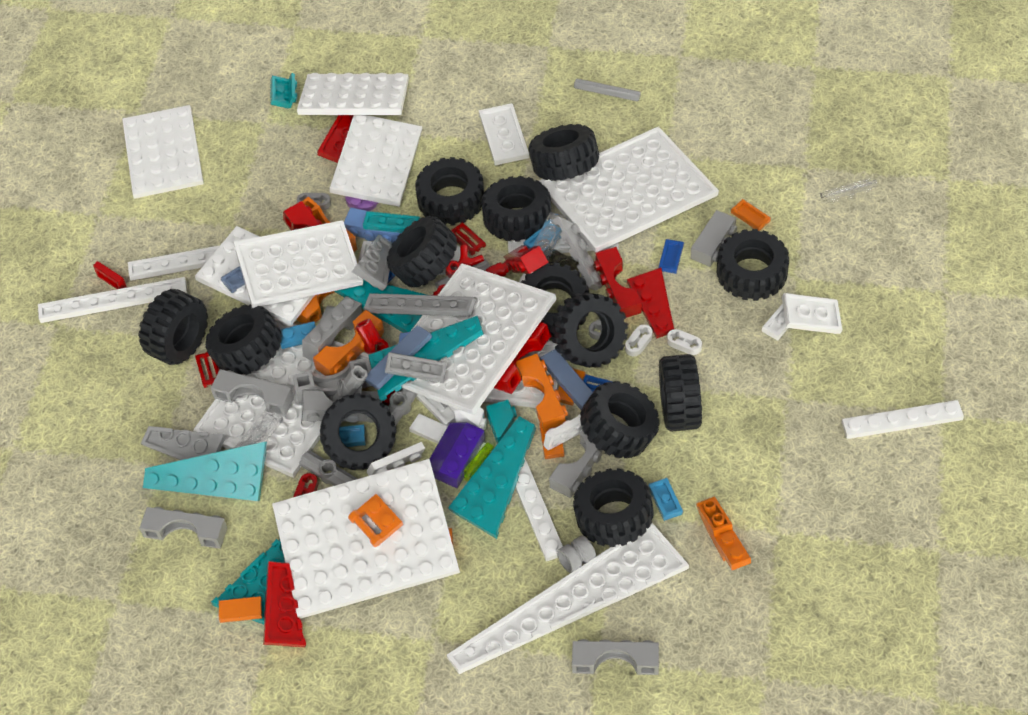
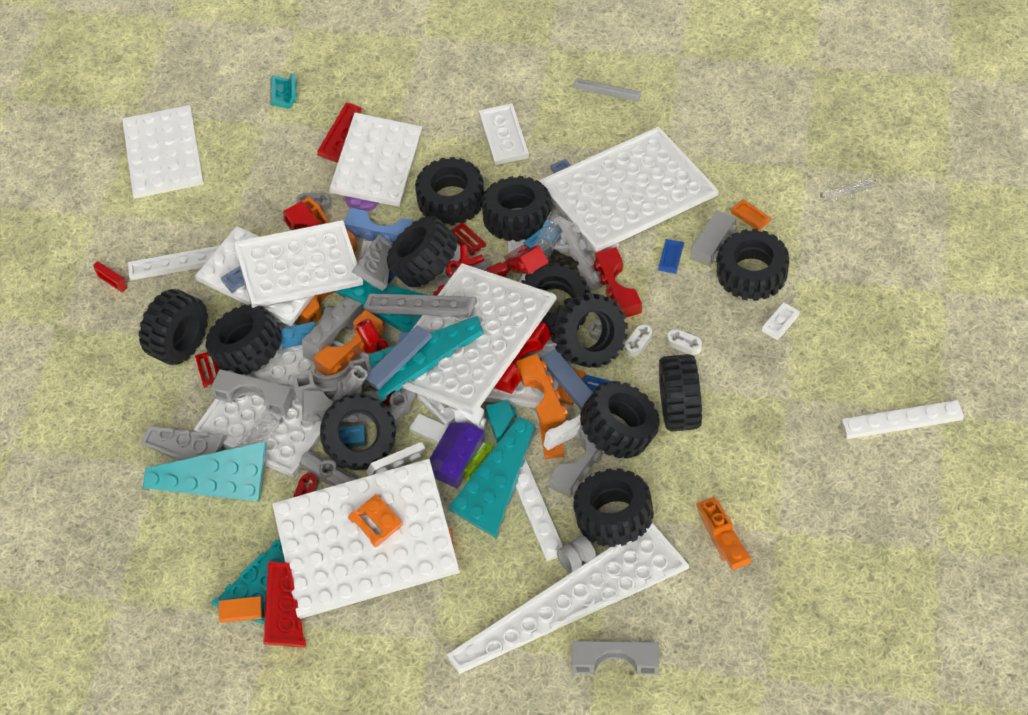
(107, 300): white plate -> none
(159, 523): light grey arch -> none
(353, 94): white plate -> none
(387, 221): teal tile -> none
(416, 367): light grey tile -> none
(563, 152): black tyre -> none
(654, 301): red wing -> none
(665, 499): dark azure plate -> none
(811, 313): white tile -> none

